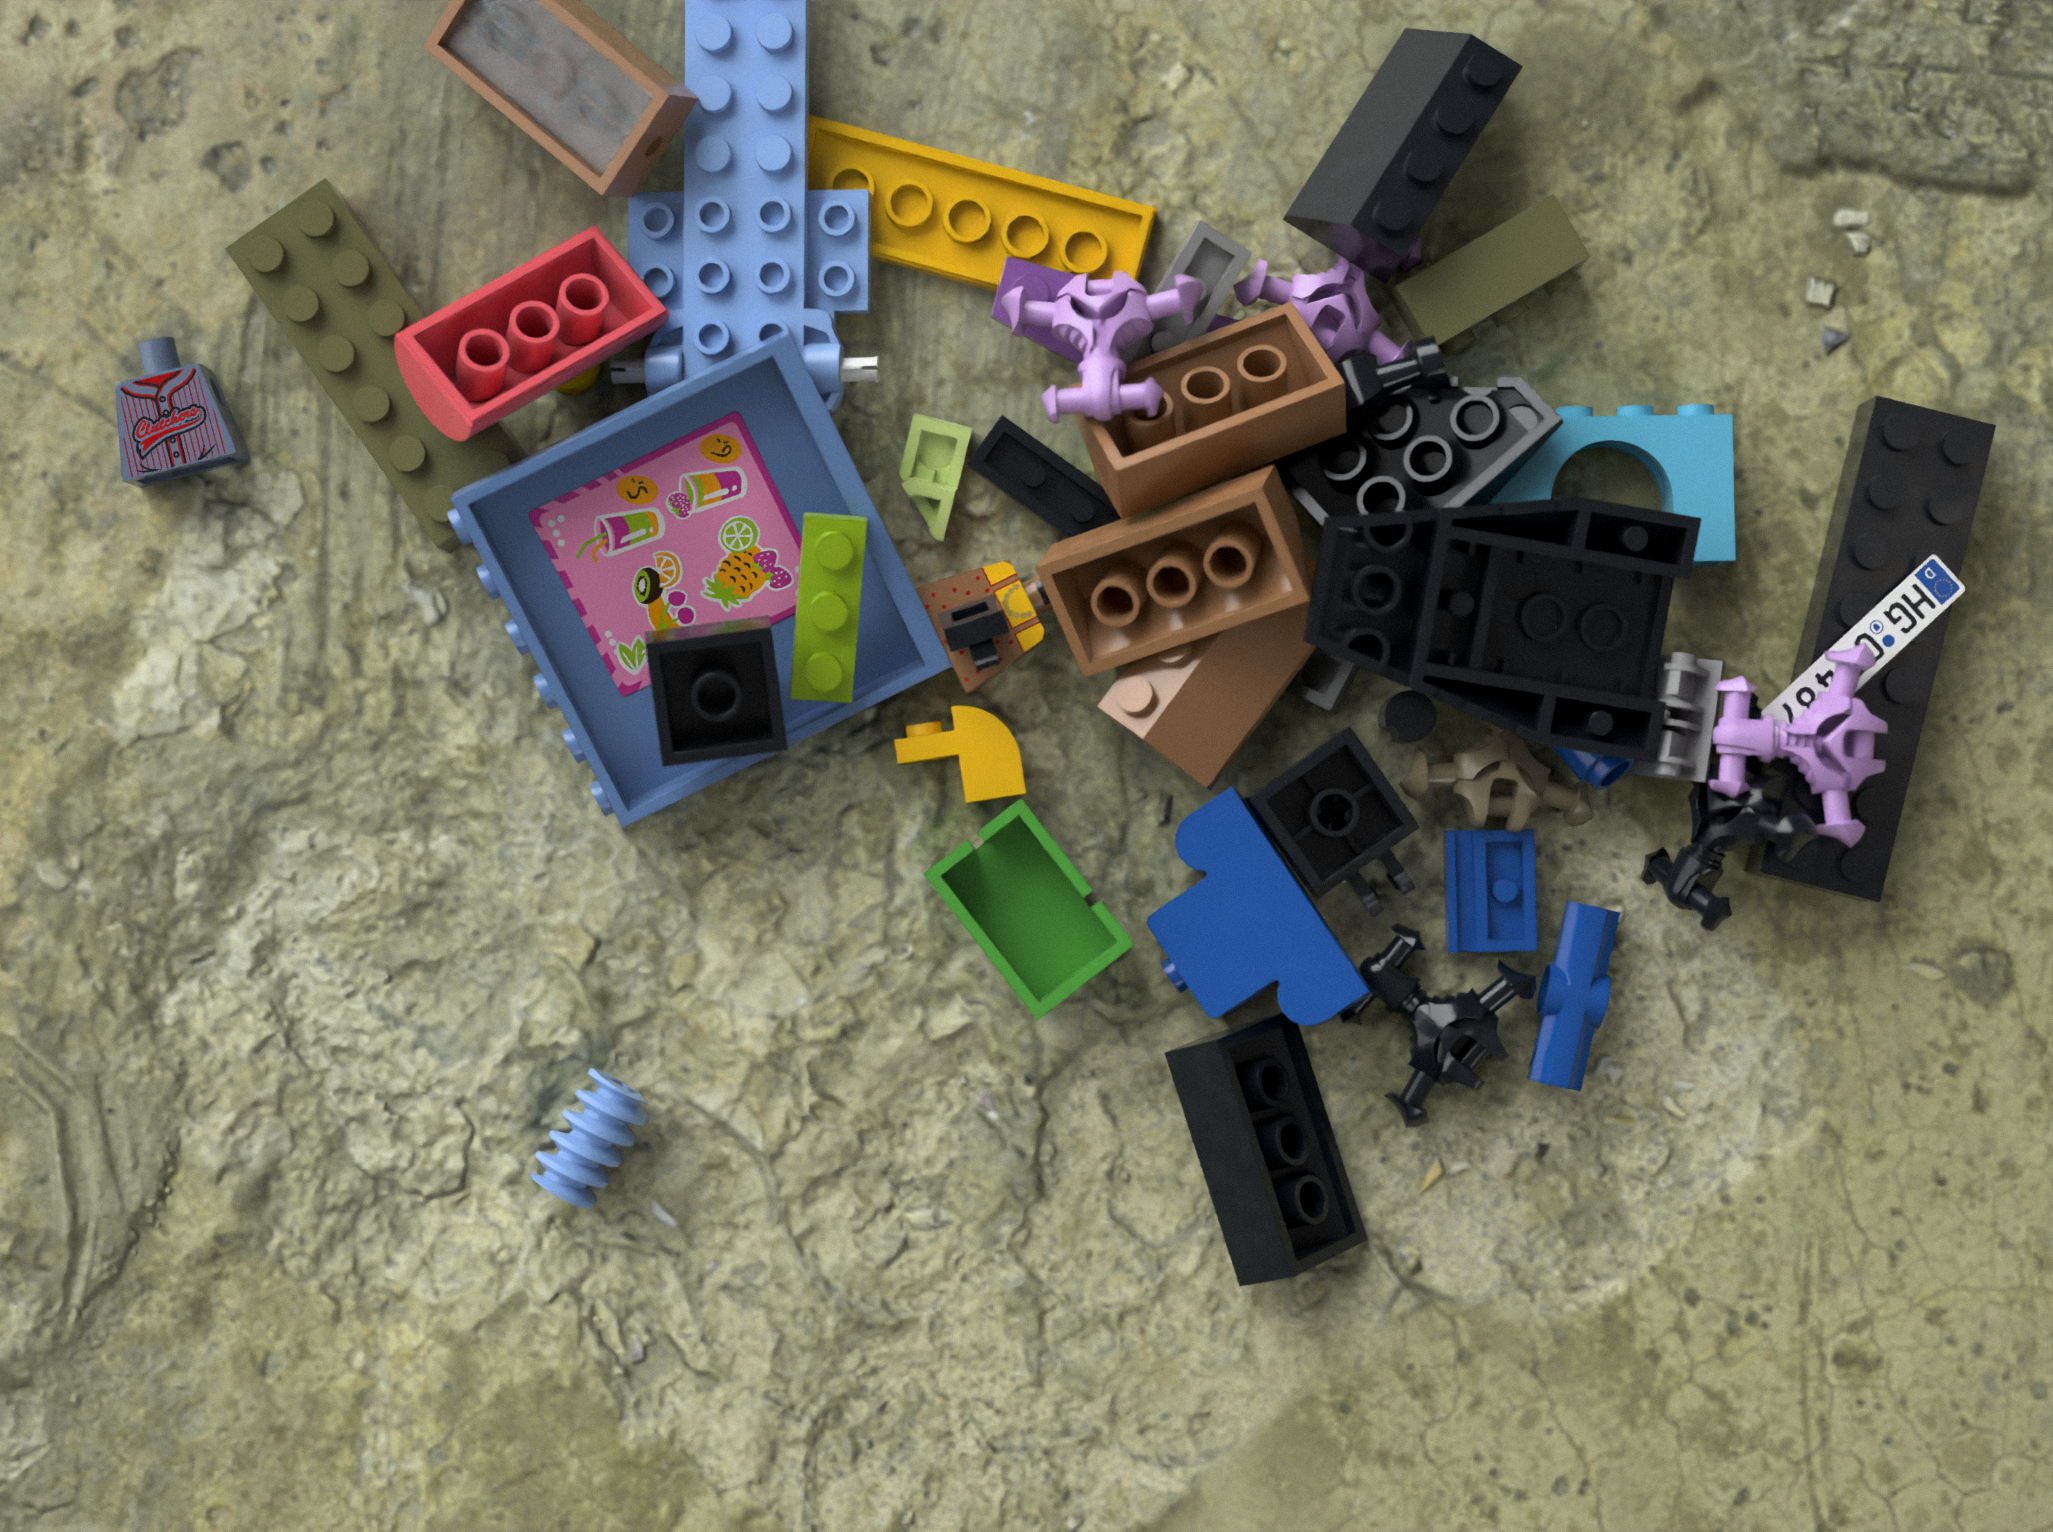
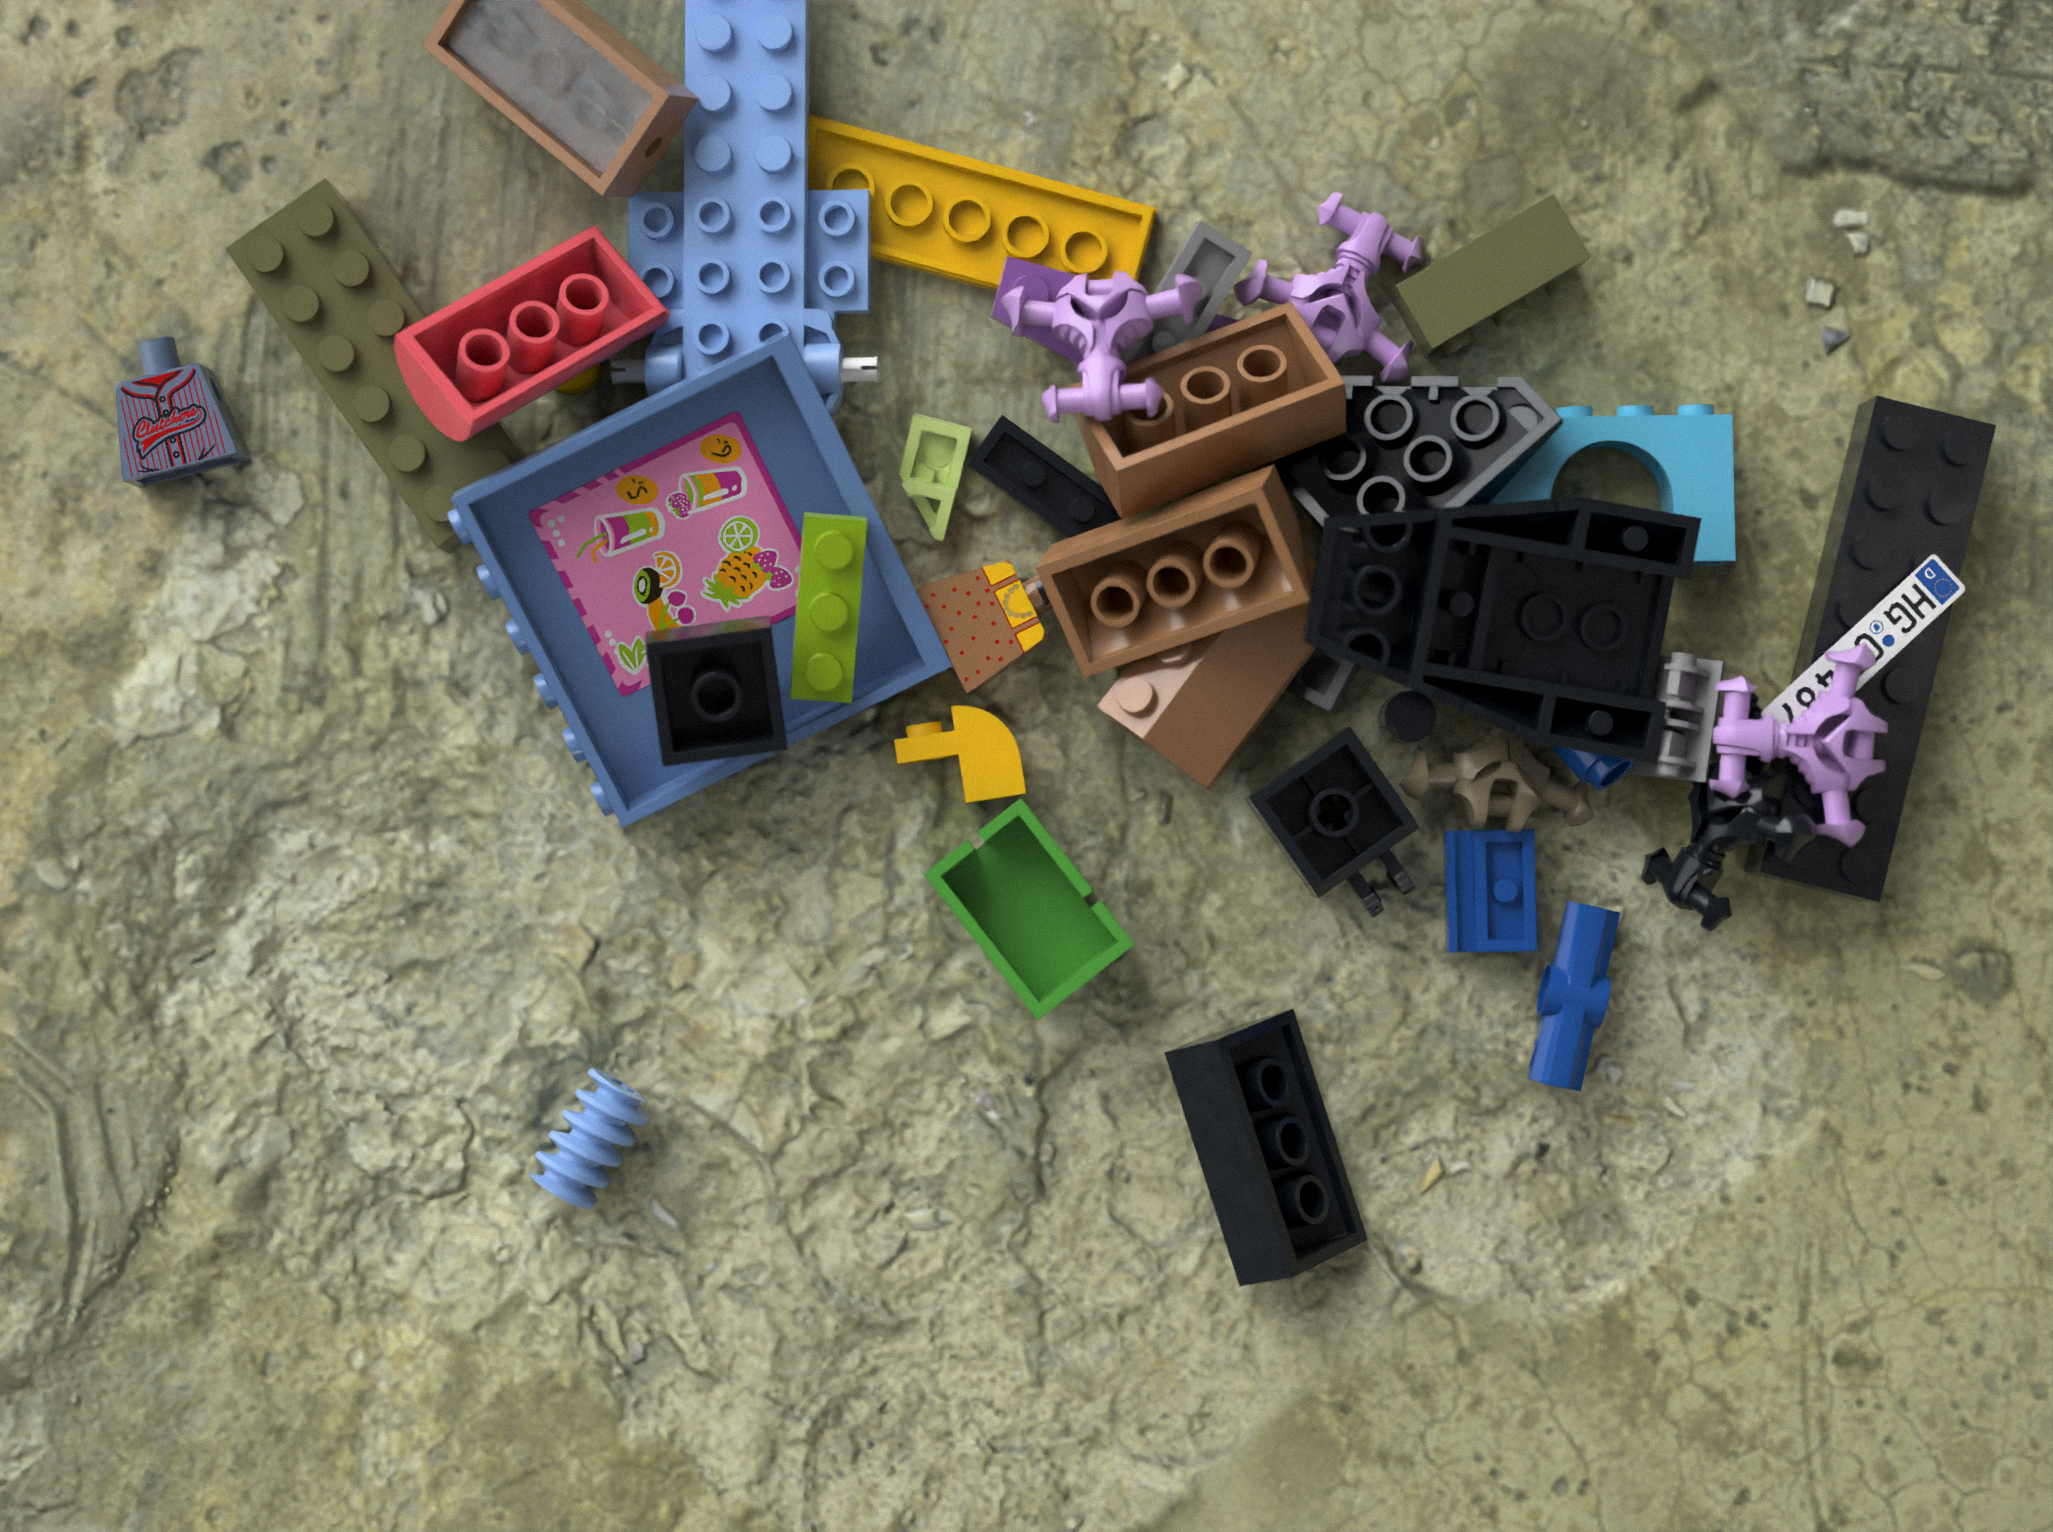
(974, 627): black tile -> none
(1250, 924): blue brick -> none
(1370, 382): black leg -> none
(1402, 147): black slope -> none
(1448, 1032): black piece -> none

